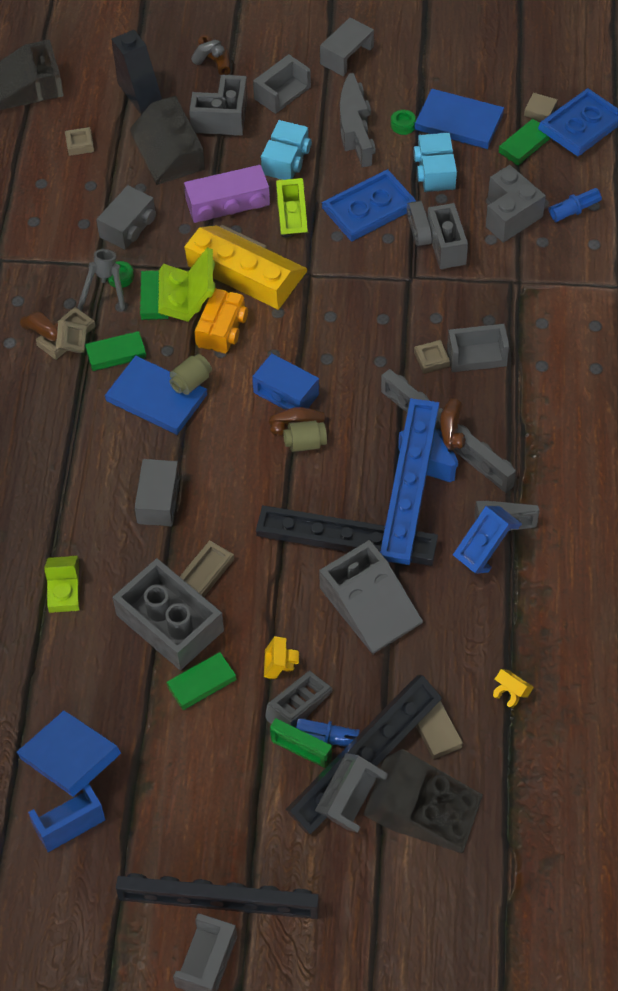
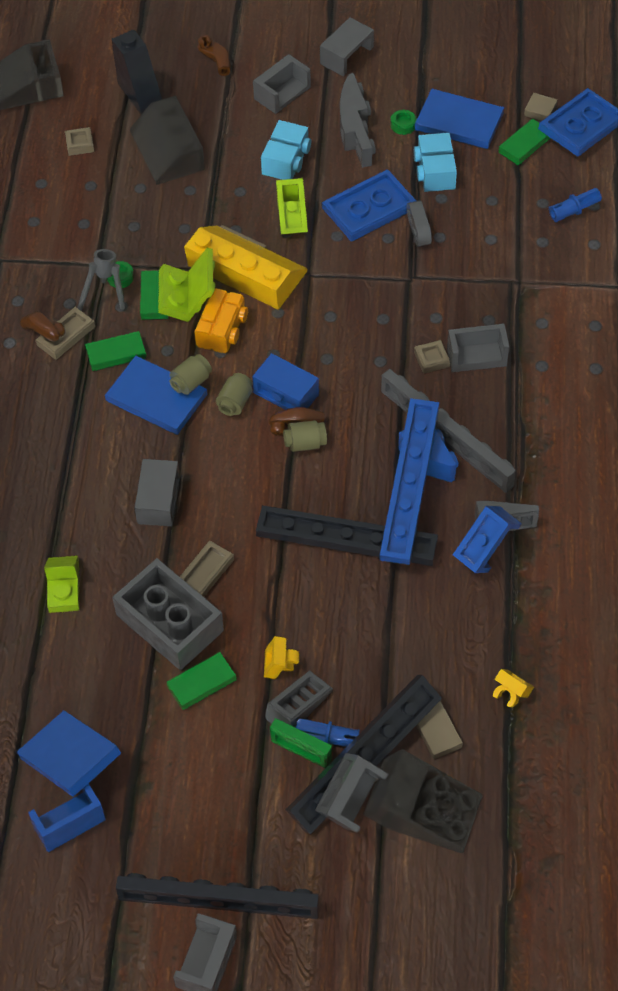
(71, 336): dark tan tile -> none
(126, 217): dark grey brick -> none
(213, 46): dark grey arm -> none
(221, 111): dark grey brick -> none
(227, 193): medium lavender brick -> none
(234, 394): none -> olive brick
(369, 597): dark grey slope -> none
(447, 236): dark grey brick -> none
(449, 425): reddish brown arm -> none
(514, 203): dark grey brick -> none

